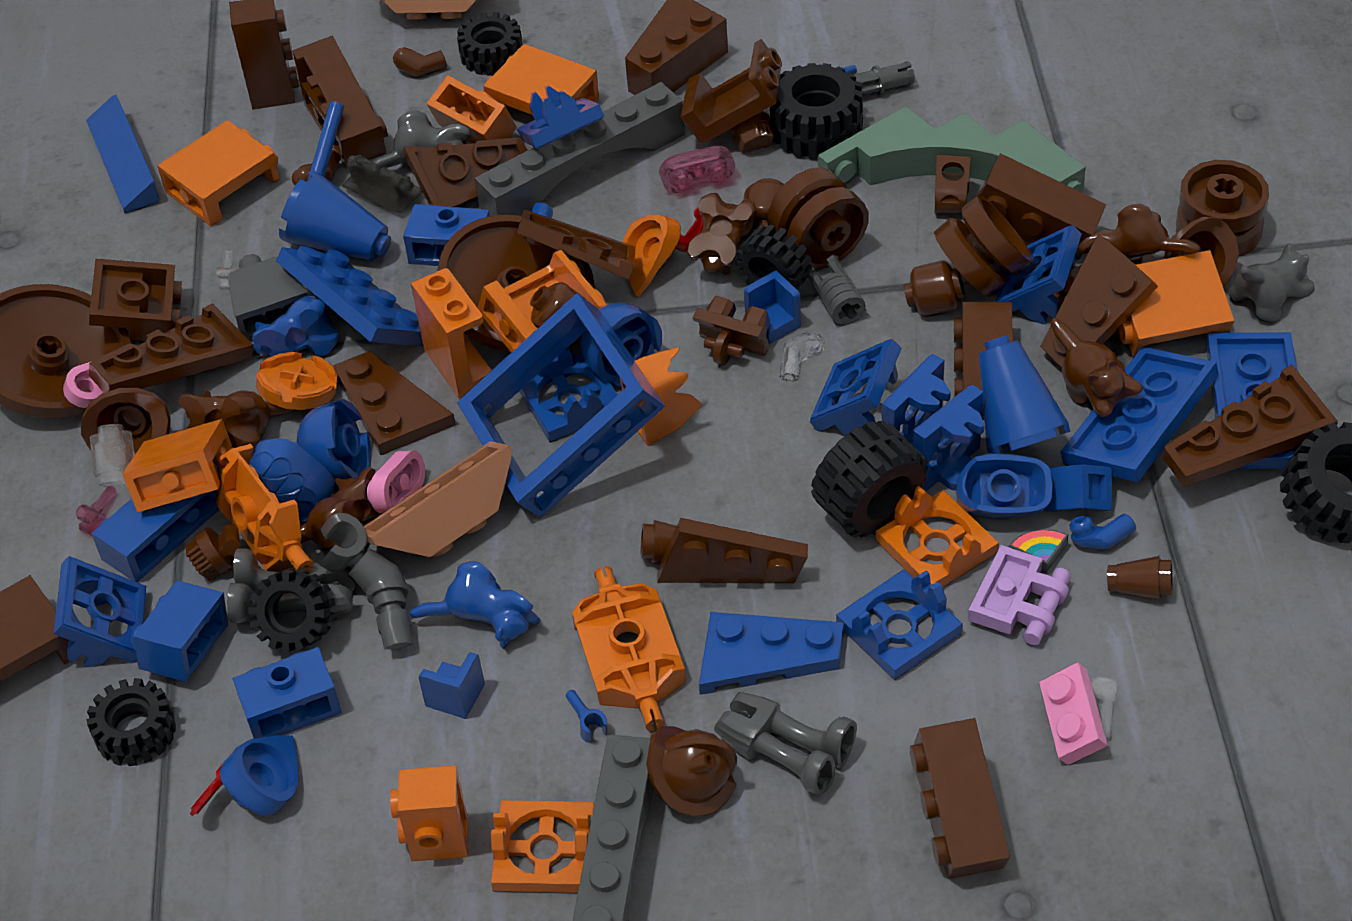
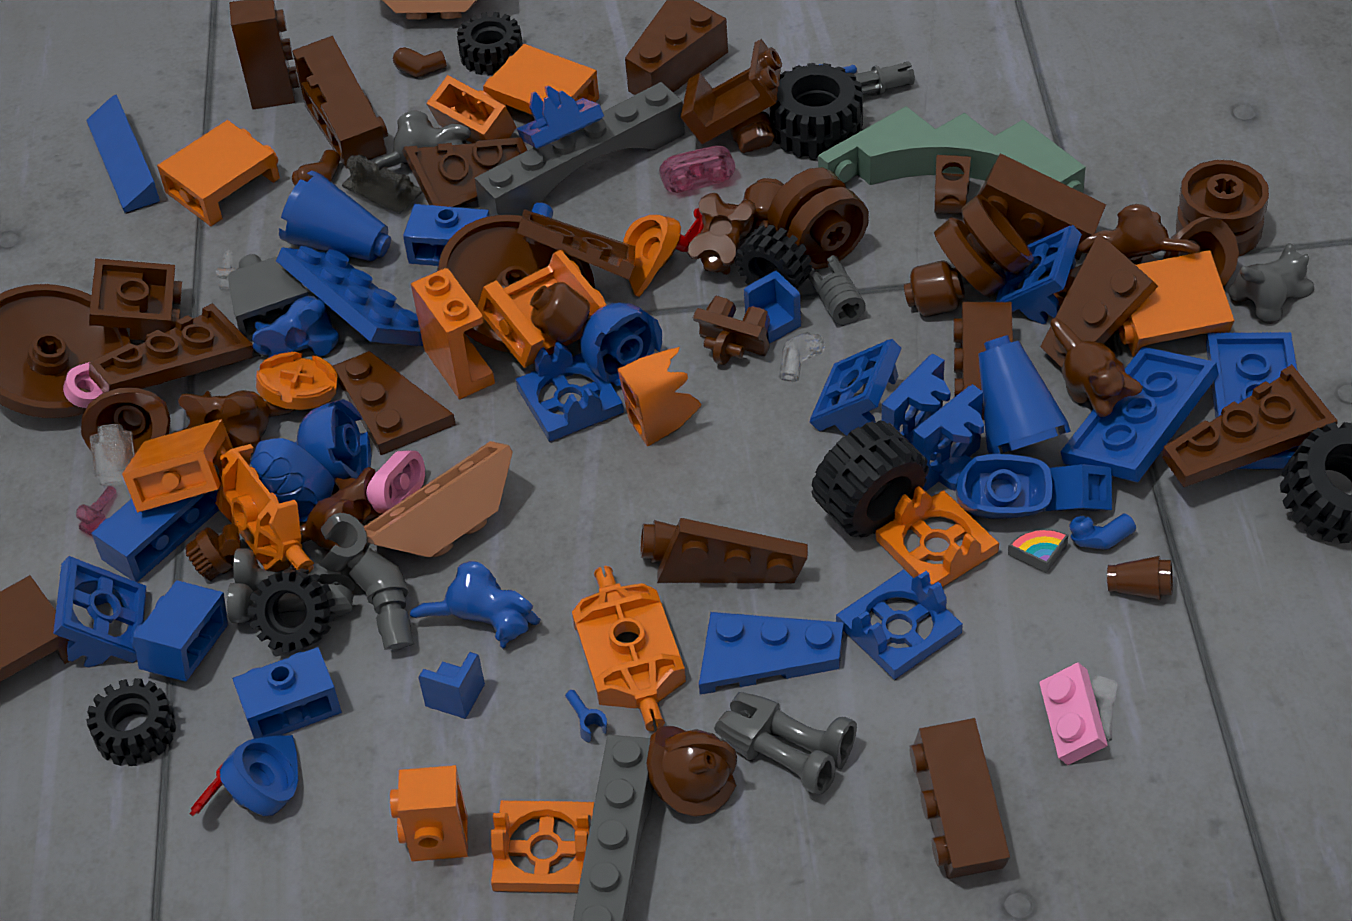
(327, 138): blue bar -> none
(593, 441): blue window -> none
(1006, 589): lavender plate -> none

